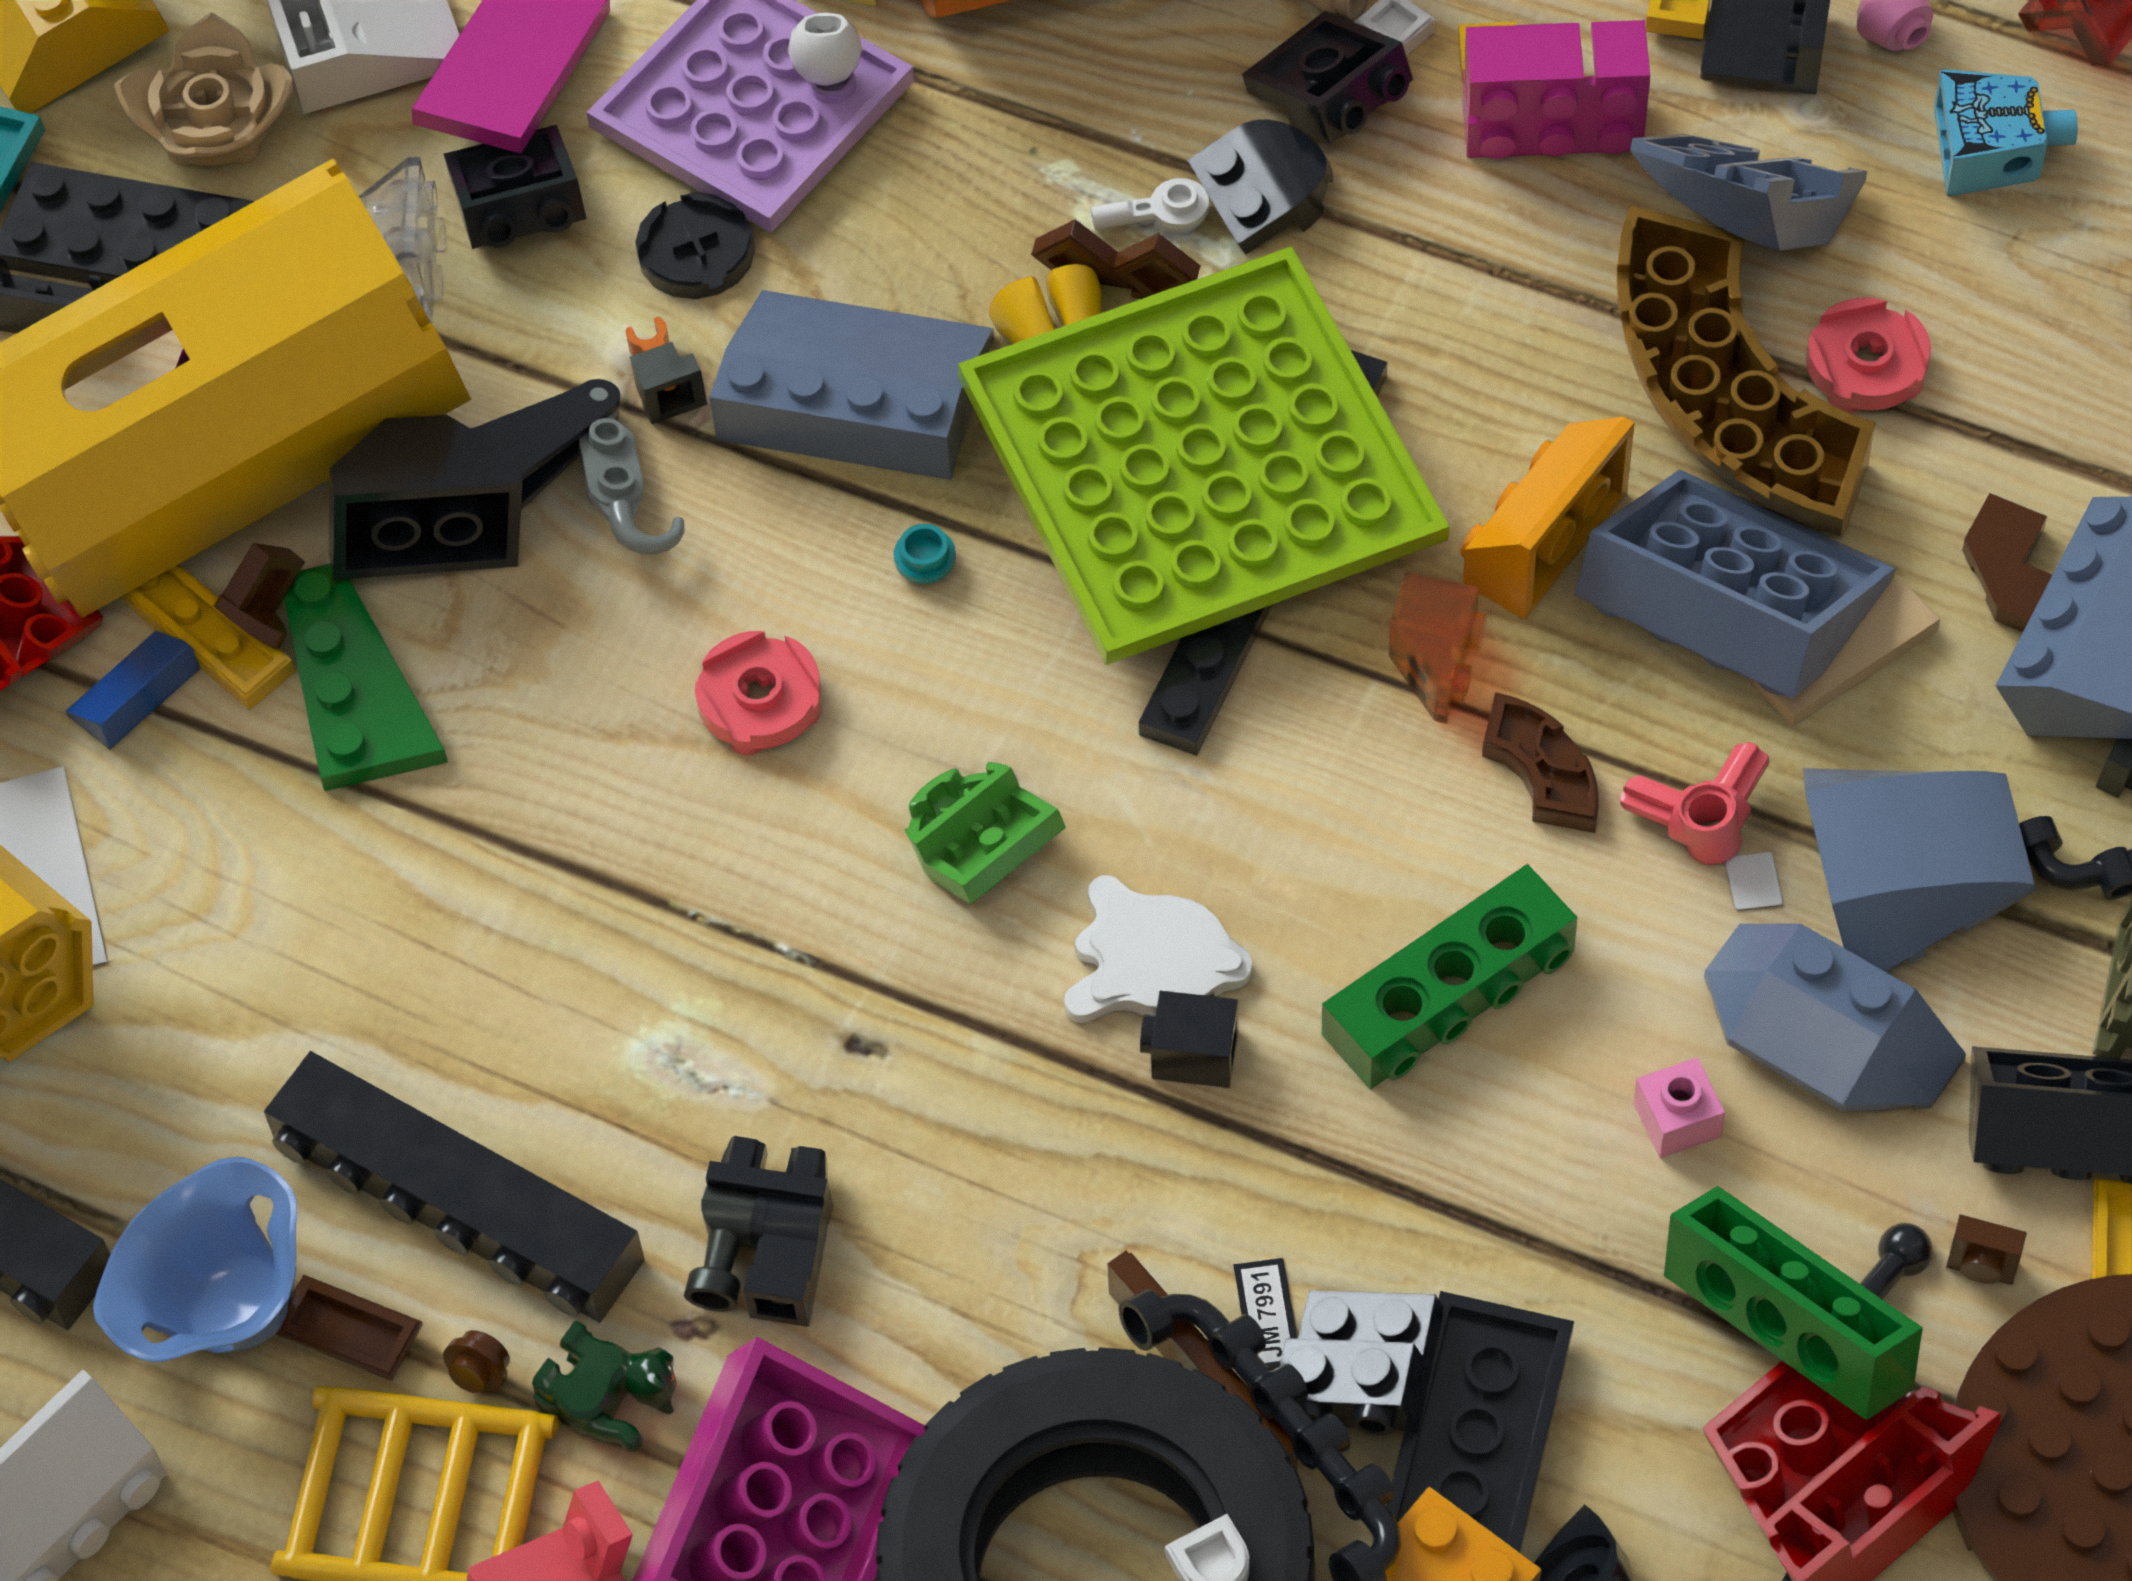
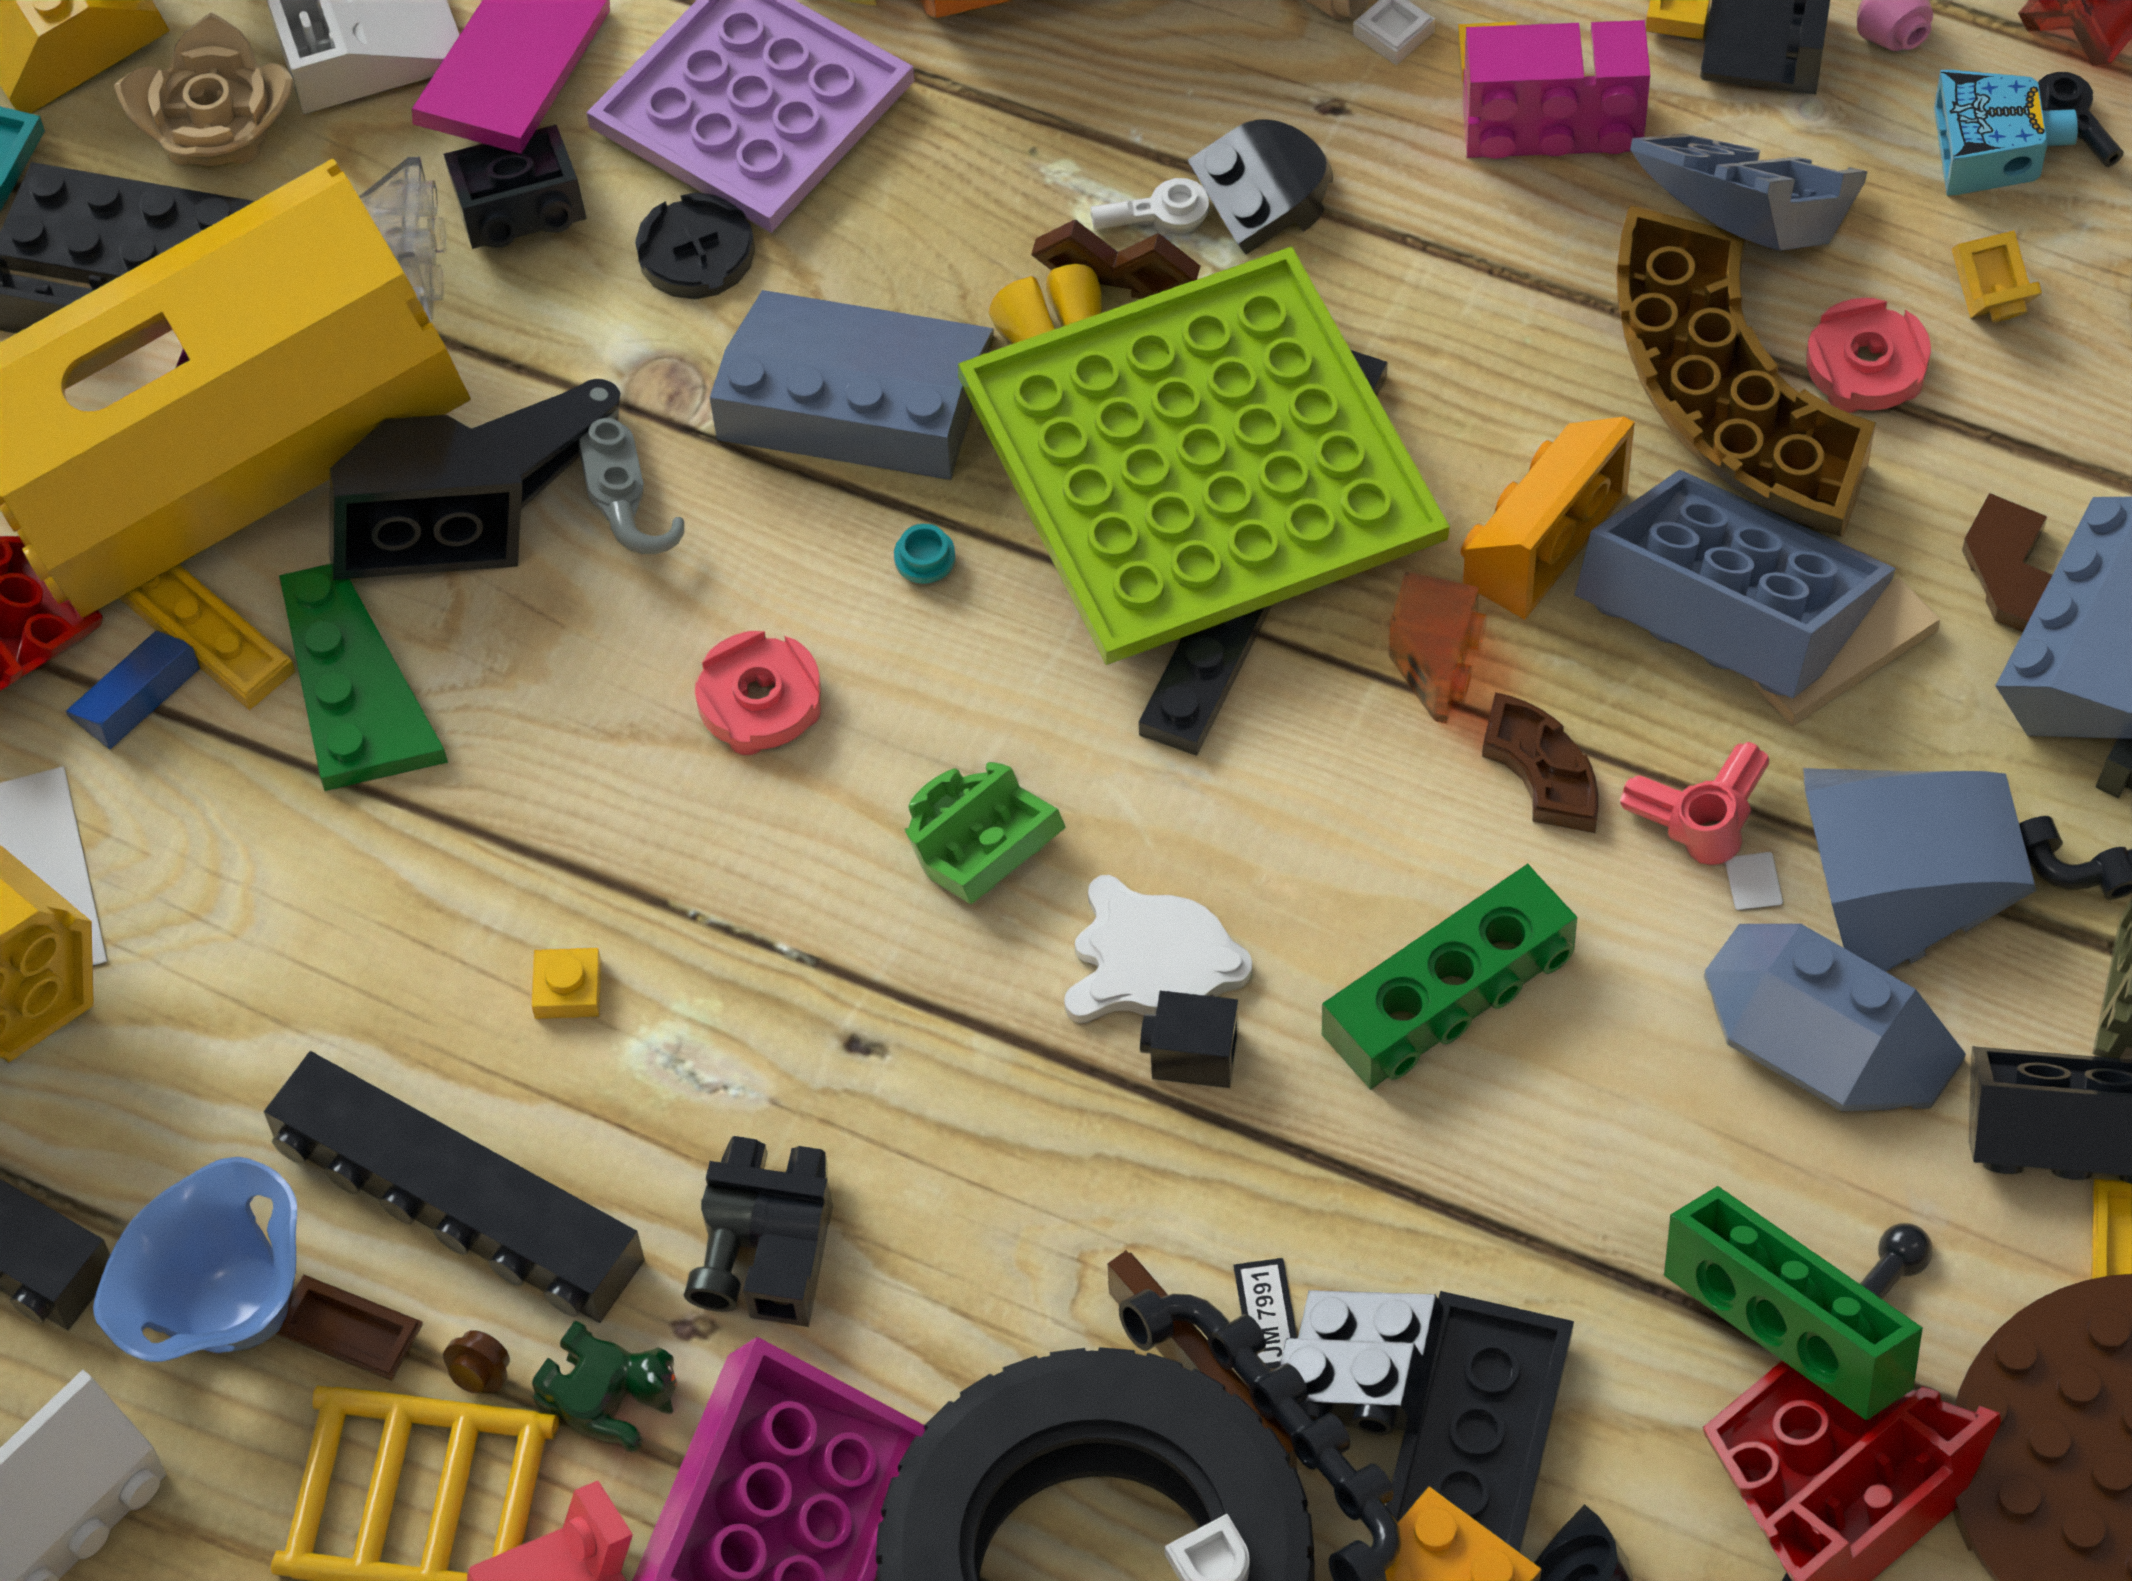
(259, 590): reddish brown tile -> none
(566, 983): none -> yellow plate
(662, 378): pearl dark grey piece -> none
(824, 48): white piece -> none
(1331, 76): black plate -> none
(1676, 1123): bright pink plate -> none
(1986, 1251): reddish brown plate -> none
(1994, 277): none -> yellow bracket
(2070, 92): none -> black plate

